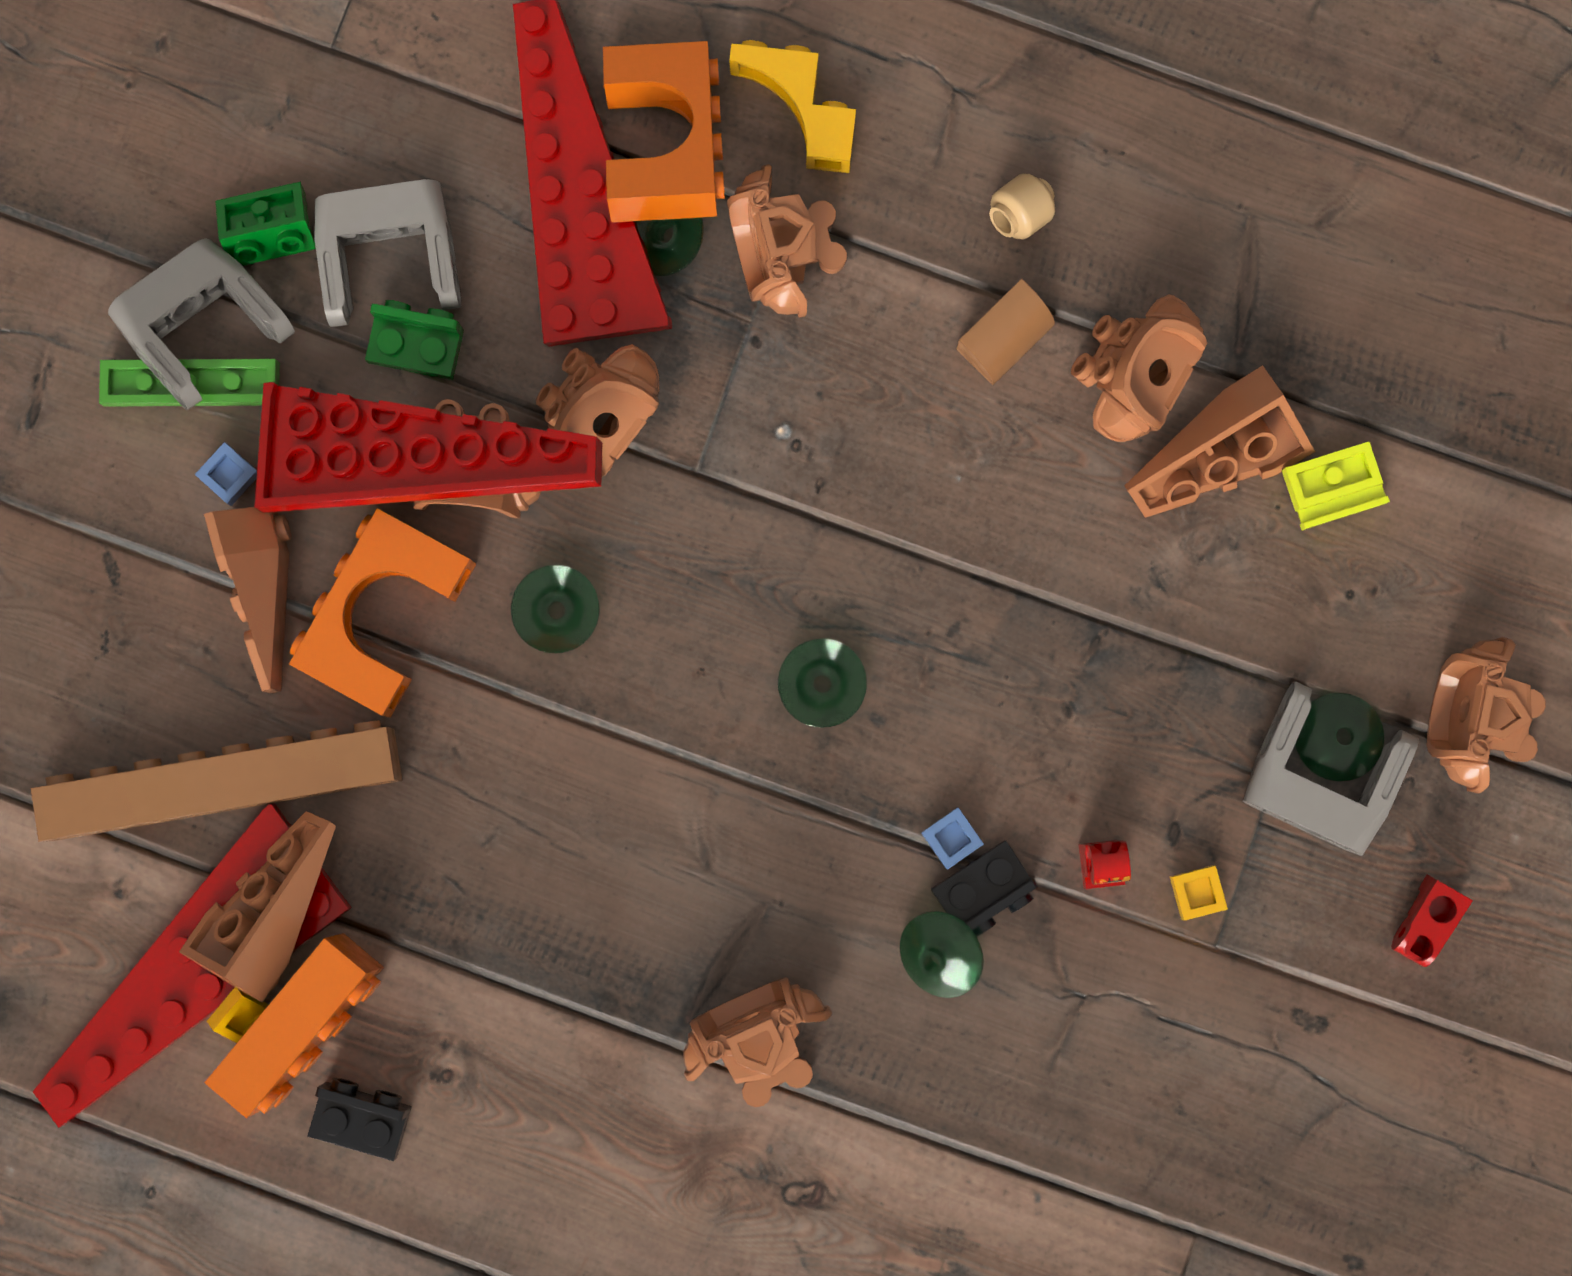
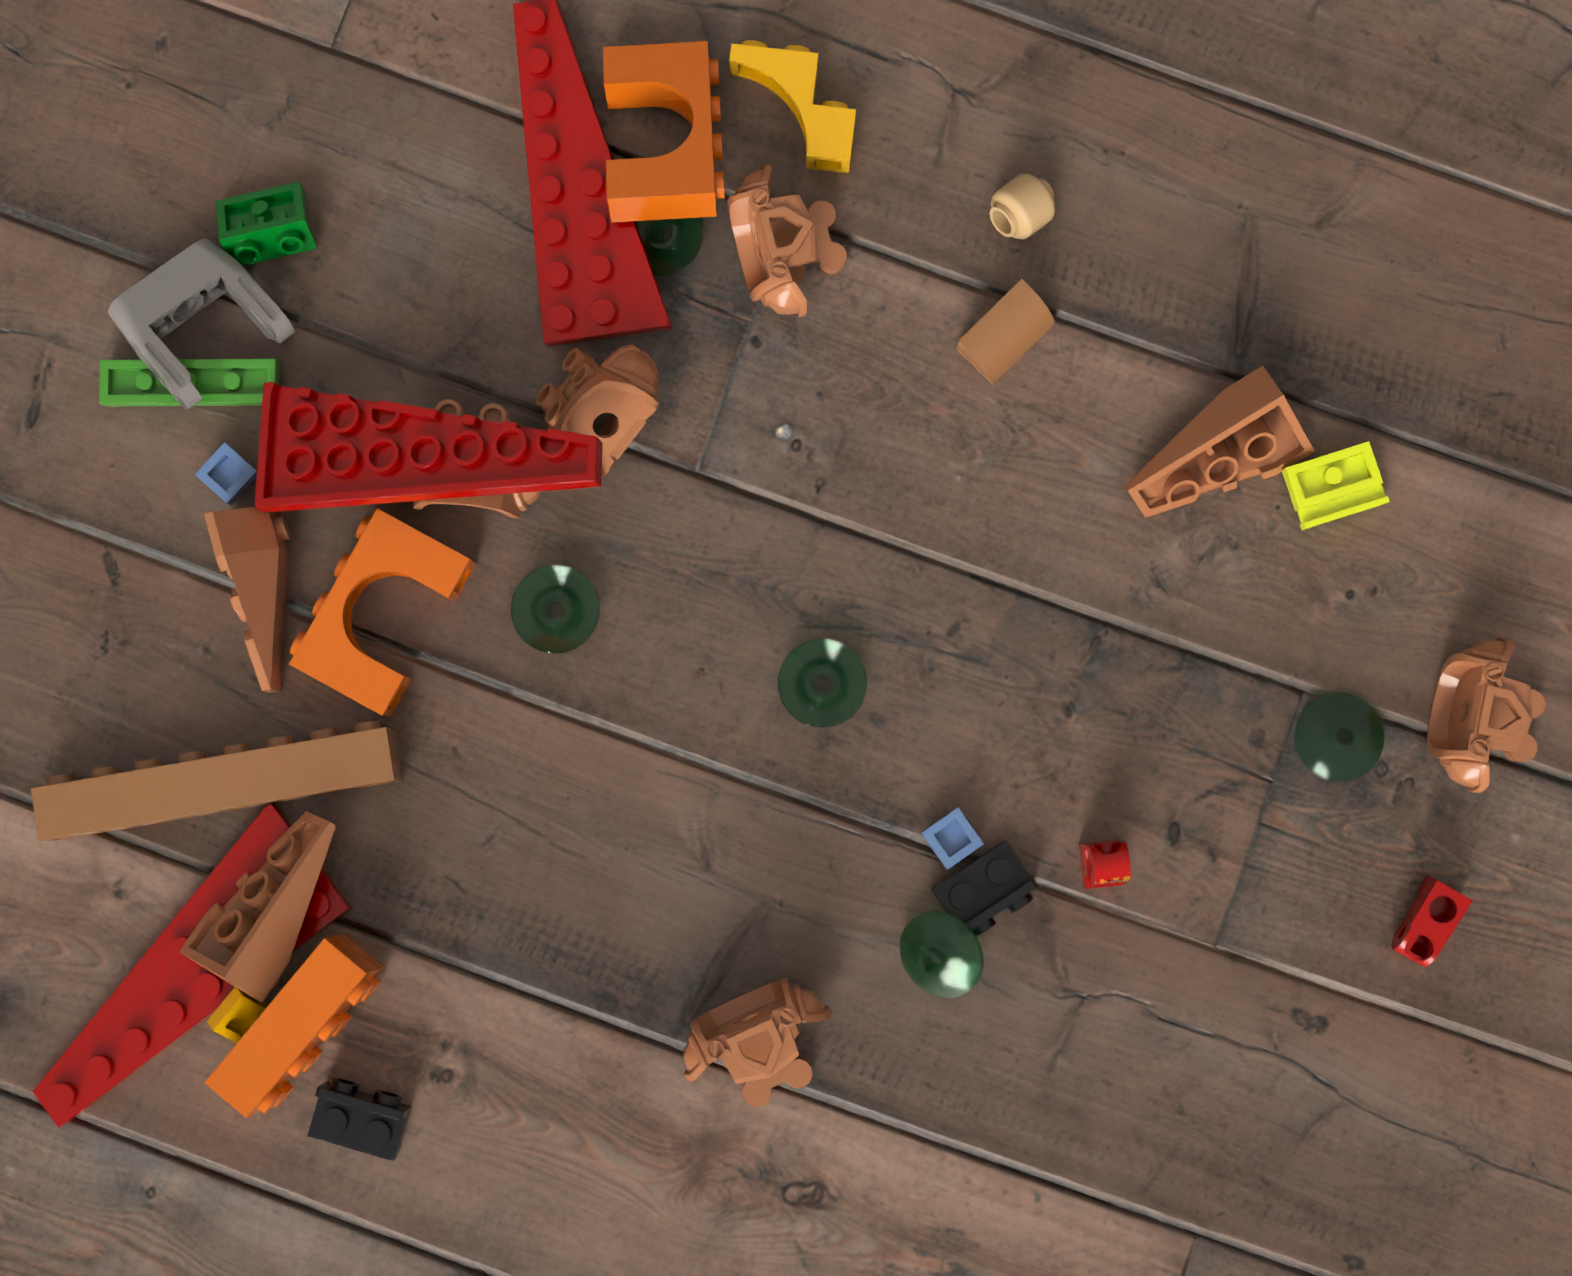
(380, 215): light grey connector -> none
(414, 340): green bracket -> none
(1131, 396): nougat piece -> none
(1198, 892): yellow plate -> none
(1312, 806): light grey connector -> none

